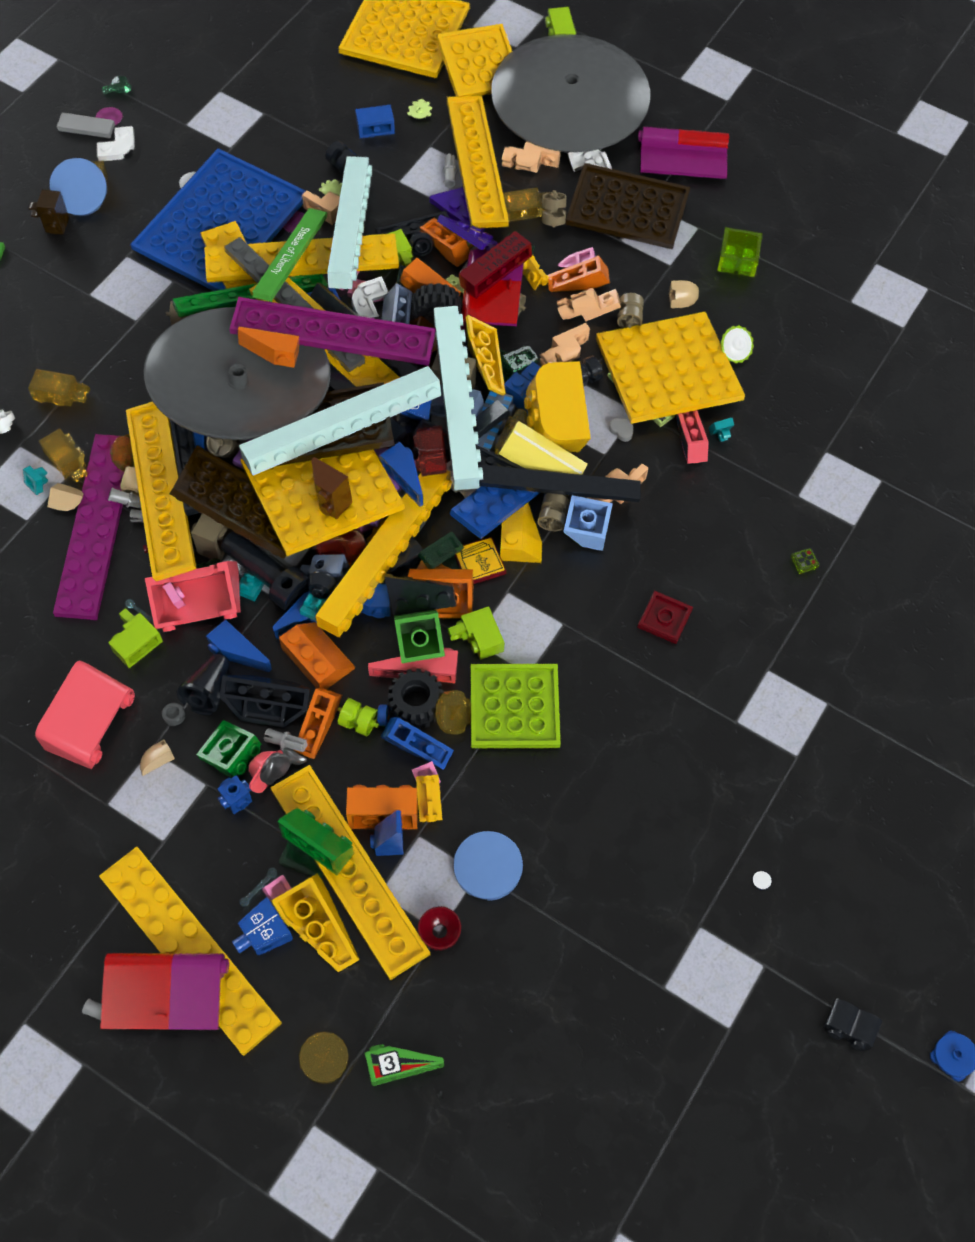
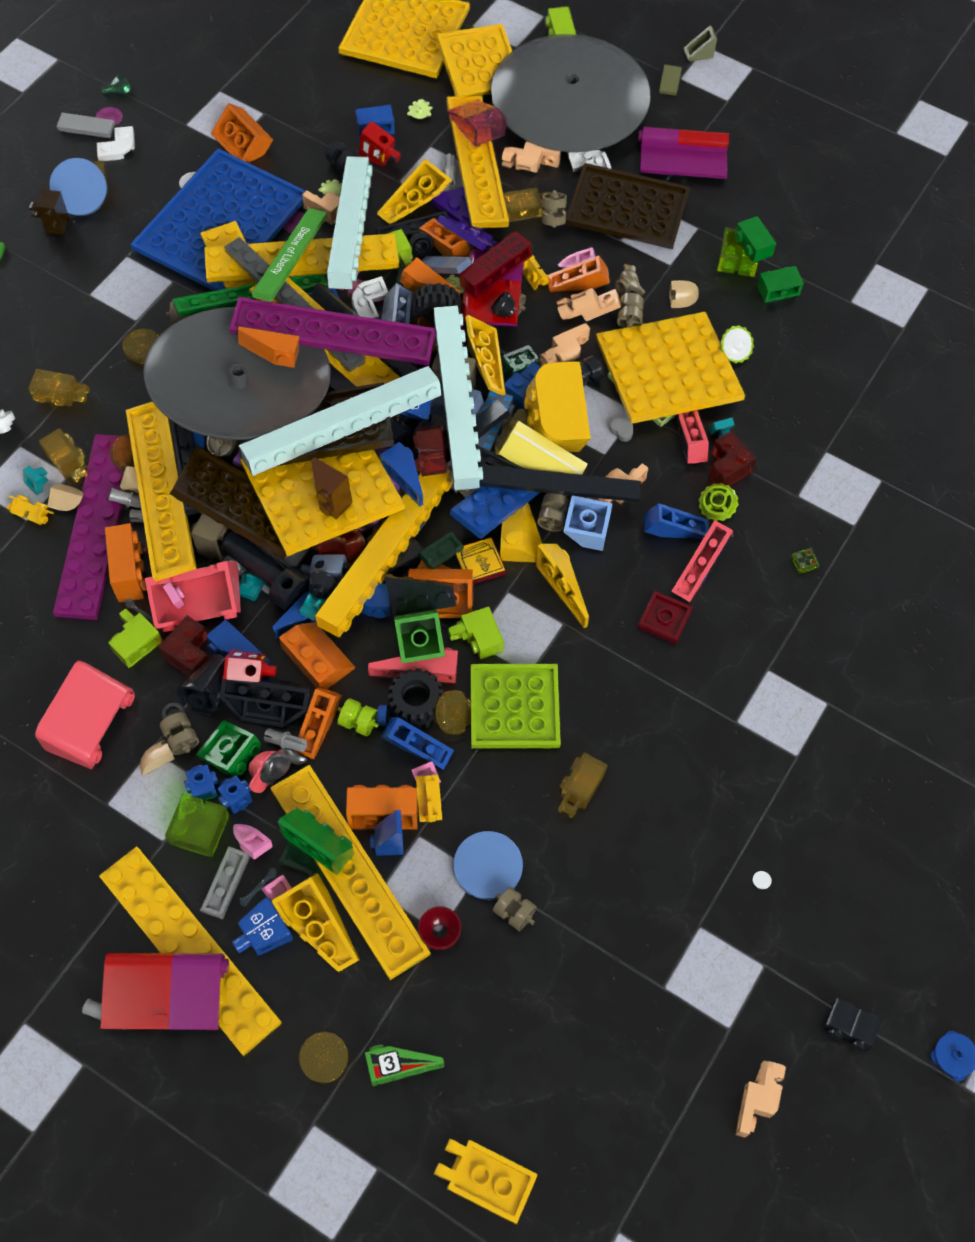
(21, 505): none -> yellow hinge
(125, 562): none -> orange brick
(138, 344): none -> clear yellow tile
(179, 733): none -> dark tan wheel
(183, 645): none -> clear red brick
(197, 825): none -> clear neon green piece
(201, 782): none -> blue brick
(225, 883): none -> light grey tile
(239, 668): none -> torso
(241, 134): none -> orange slope
(251, 840): none -> bright pink plate
(377, 145): none -> red torso
(419, 188): none -> yellow wedge
(446, 264): none -> sand blue tile
(479, 121): none -> clear pink slope
(488, 1179): none -> yellow tile
(503, 305): none -> black cone
(514, 908): none -> dark tan wheel
(558, 571): none -> yellow wedge
(582, 783): none -> clear yellow brick
(628, 281): none -> dark tan animal
(670, 80): none -> olive slope
(674, 523): none -> blue slope
(702, 46): none -> olive slope
(703, 561): none -> coral slope
(718, 502): none -> lime piece
(733, 460): none -> clear red brick
(754, 239): none -> green brick
(760, 1097): none -> light nougat plate
(780, 284): none -> green brick

